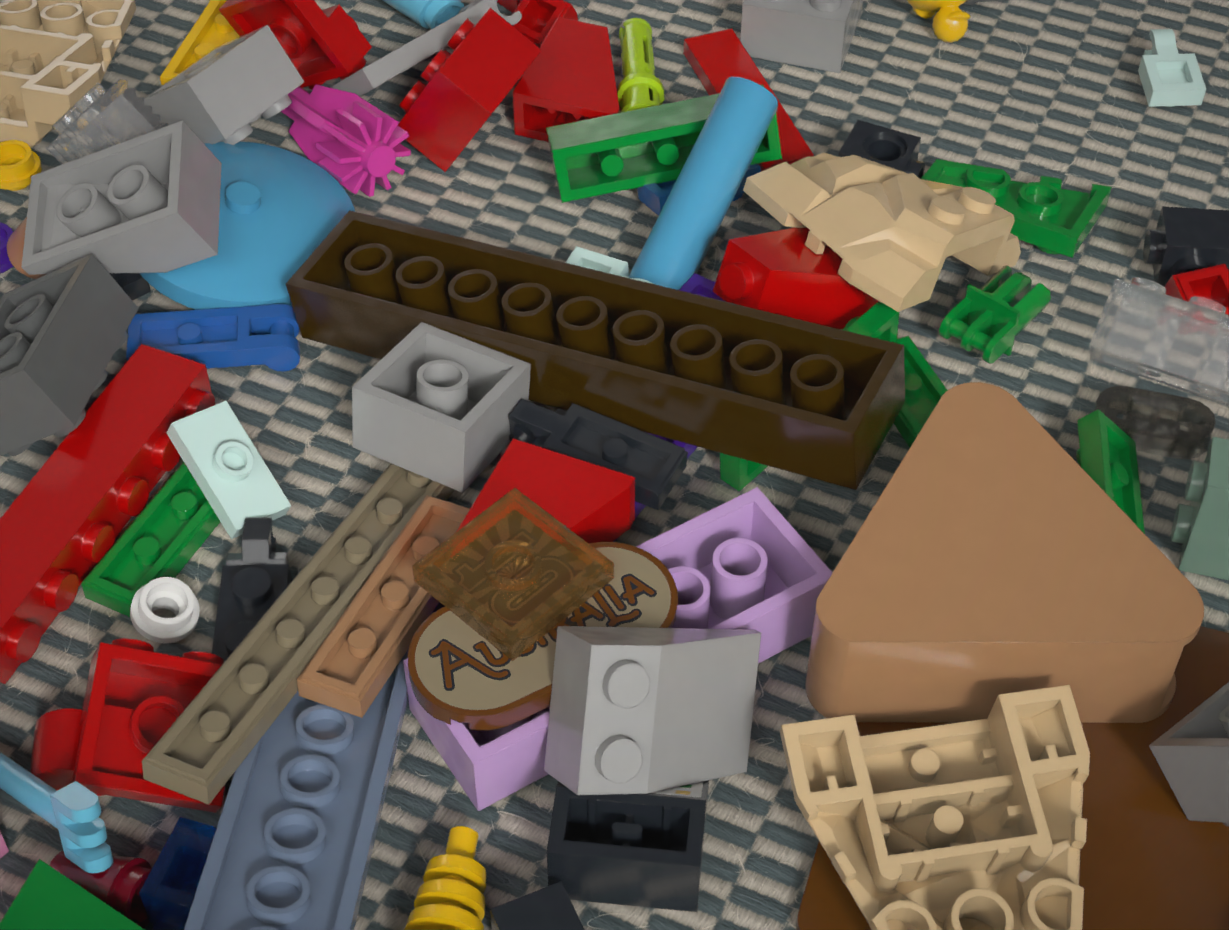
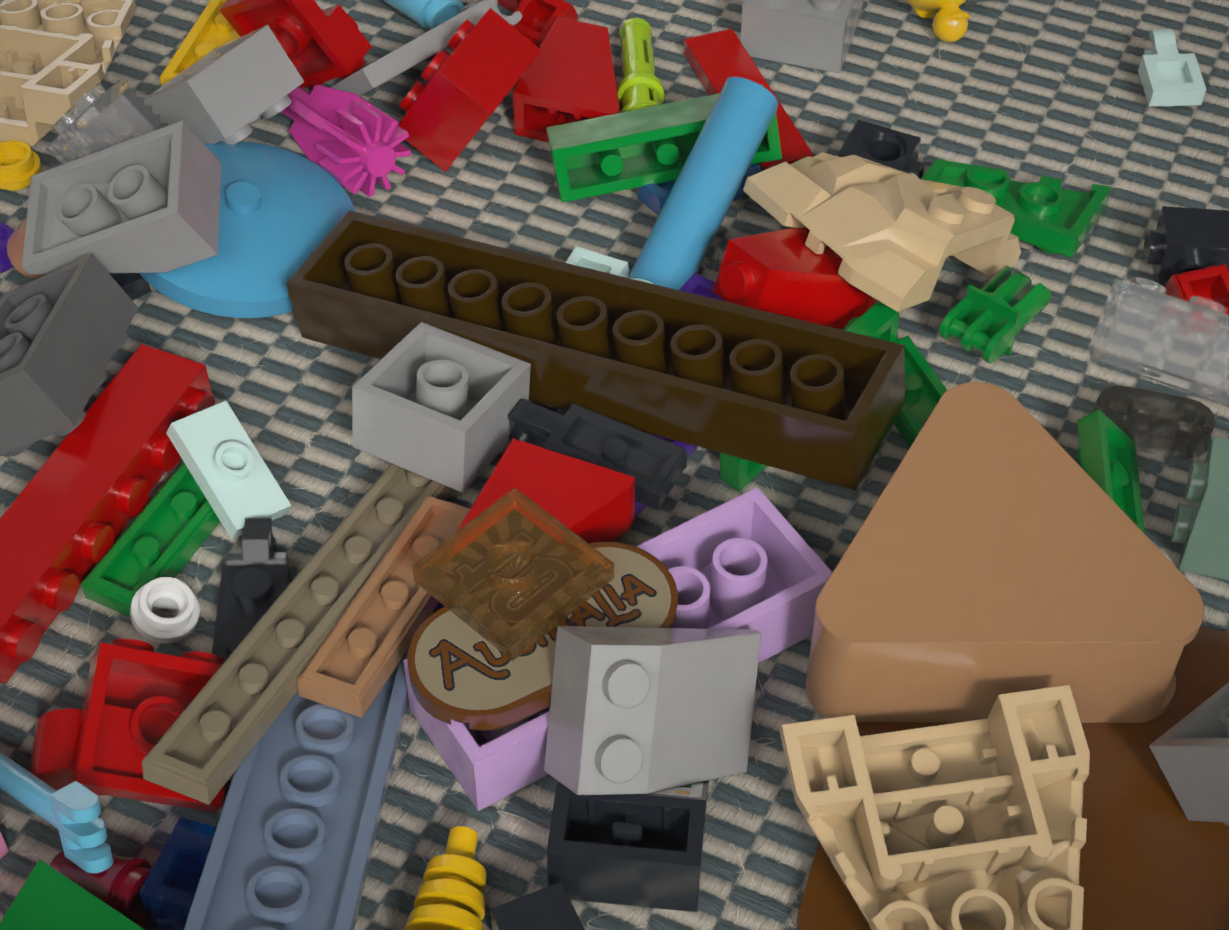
(222, 335): blue plate -> none

